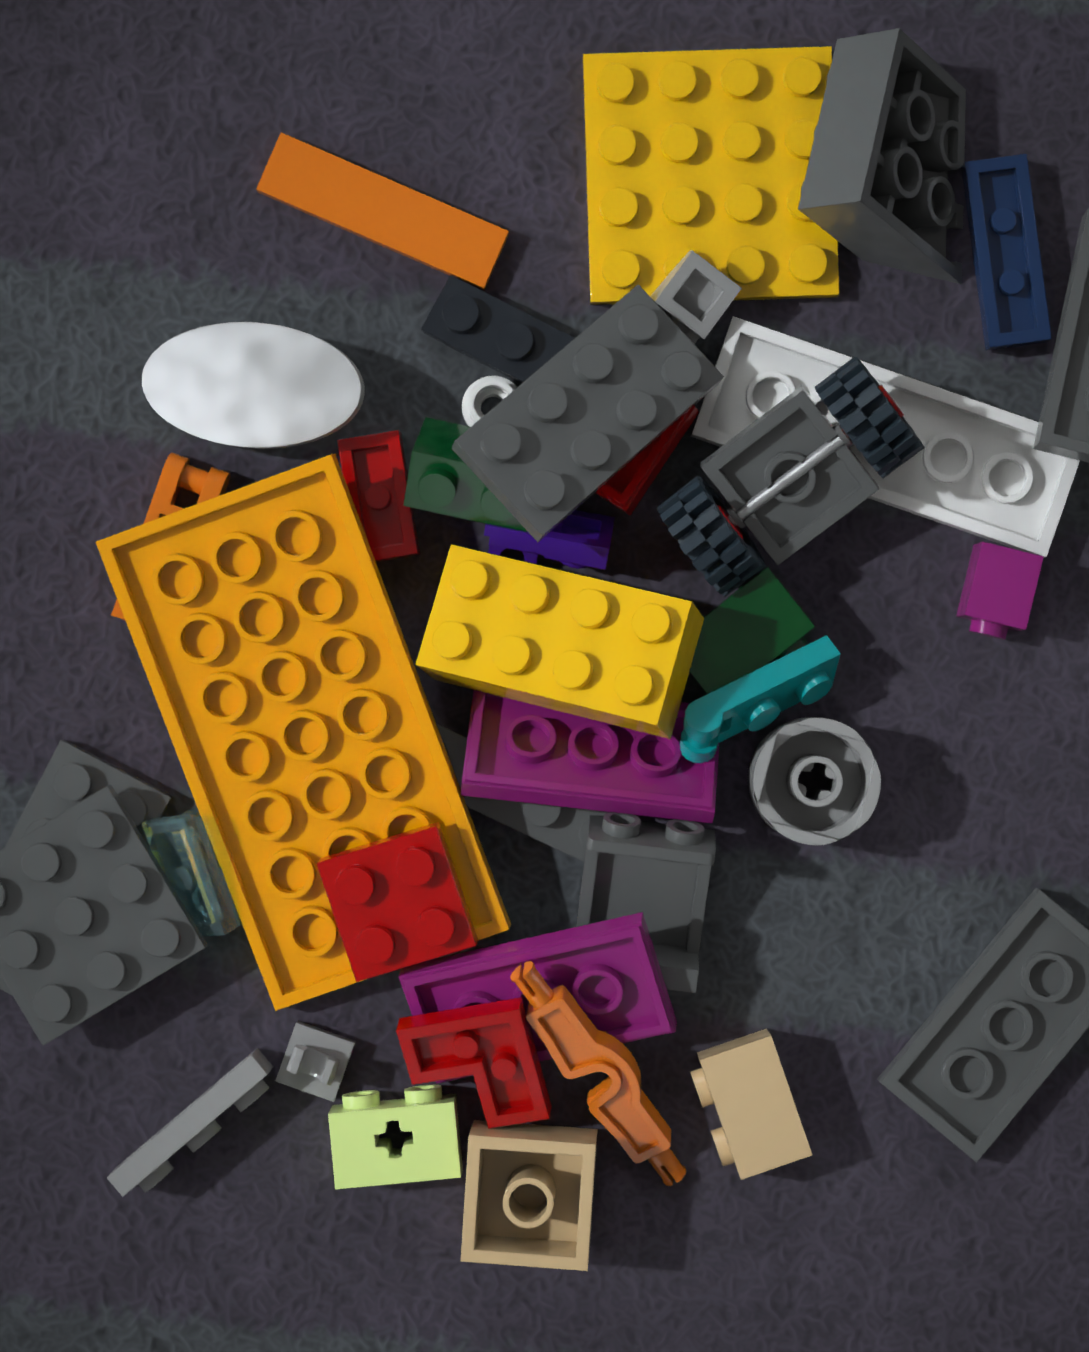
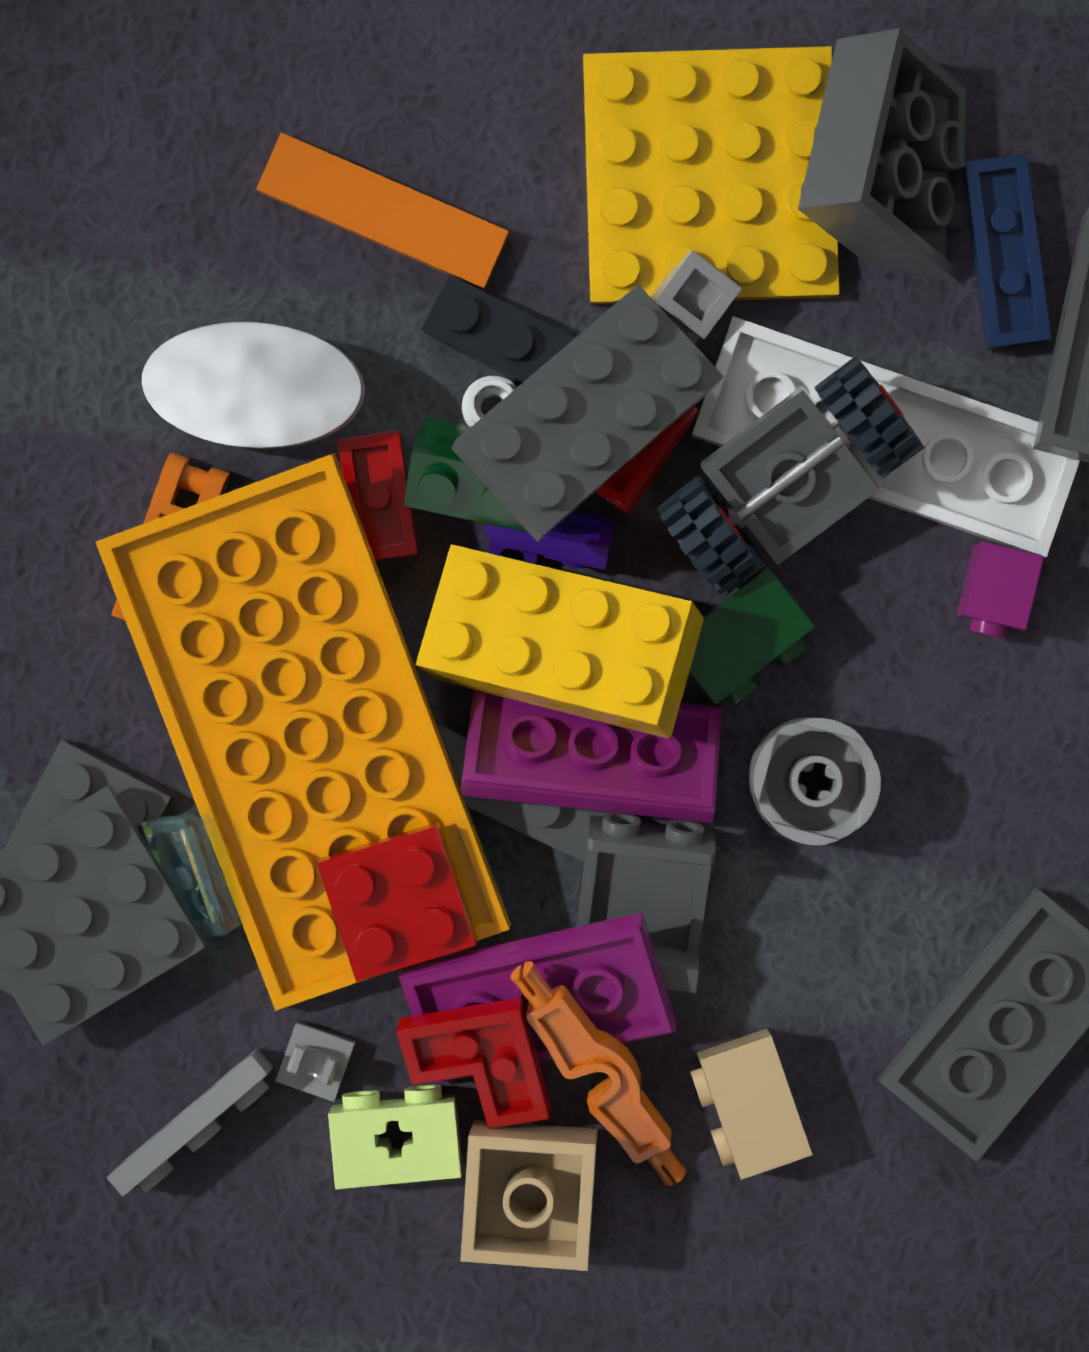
(758, 698): teal plate -> none

